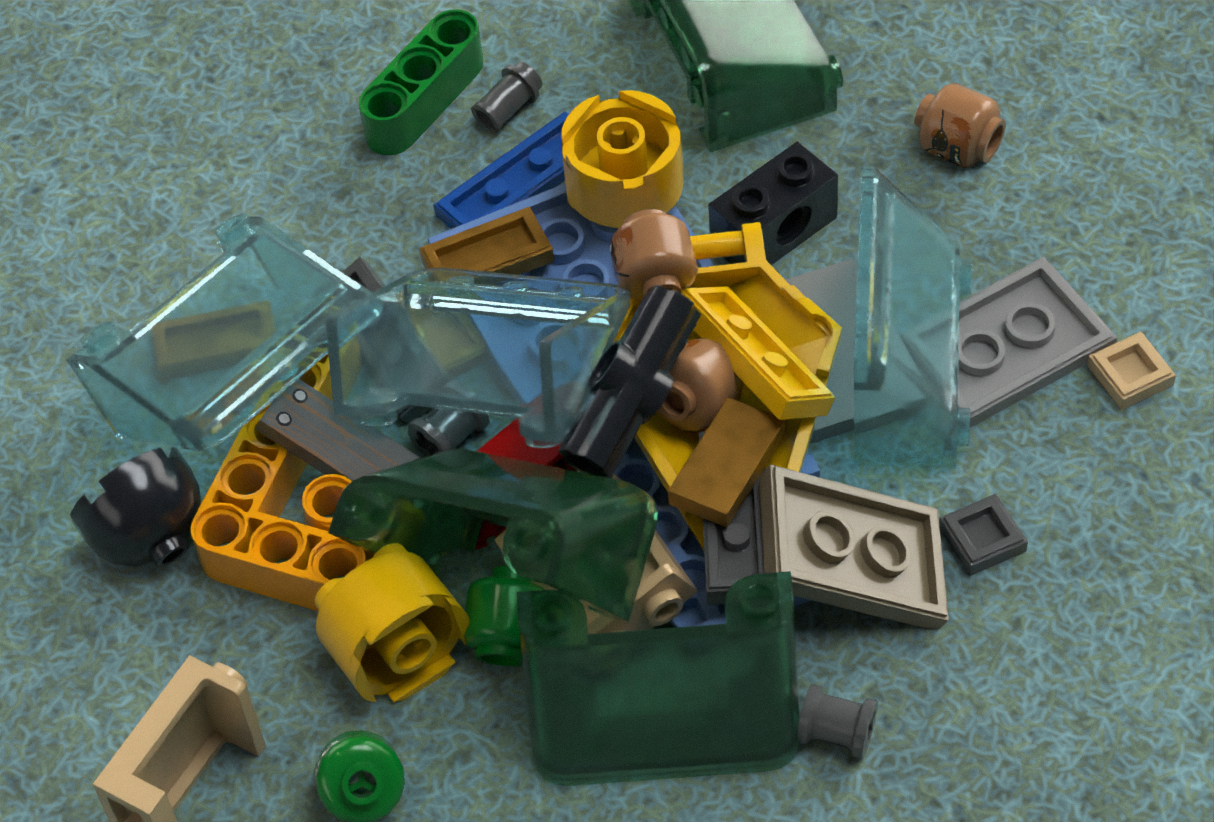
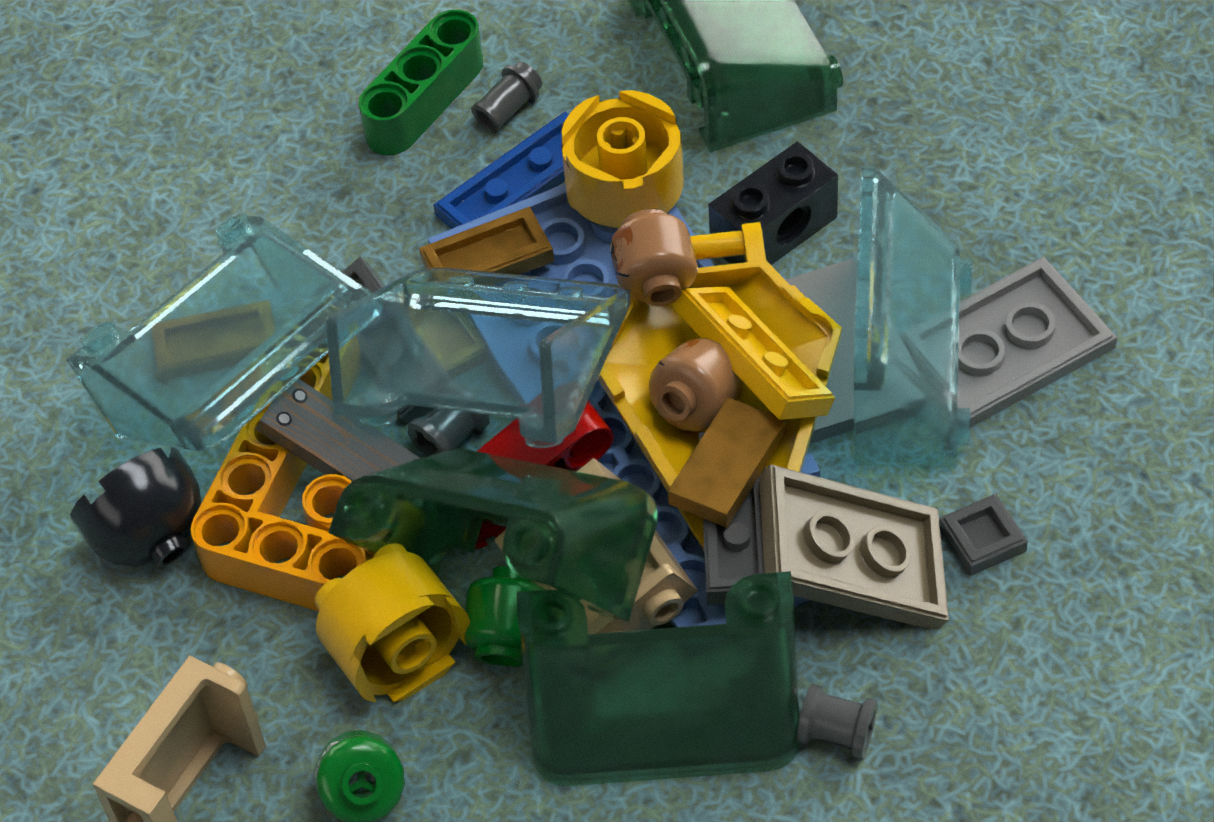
(630, 382): black piece -> none
(960, 125): medium nougat head -> none
(1131, 370): tan tile -> none

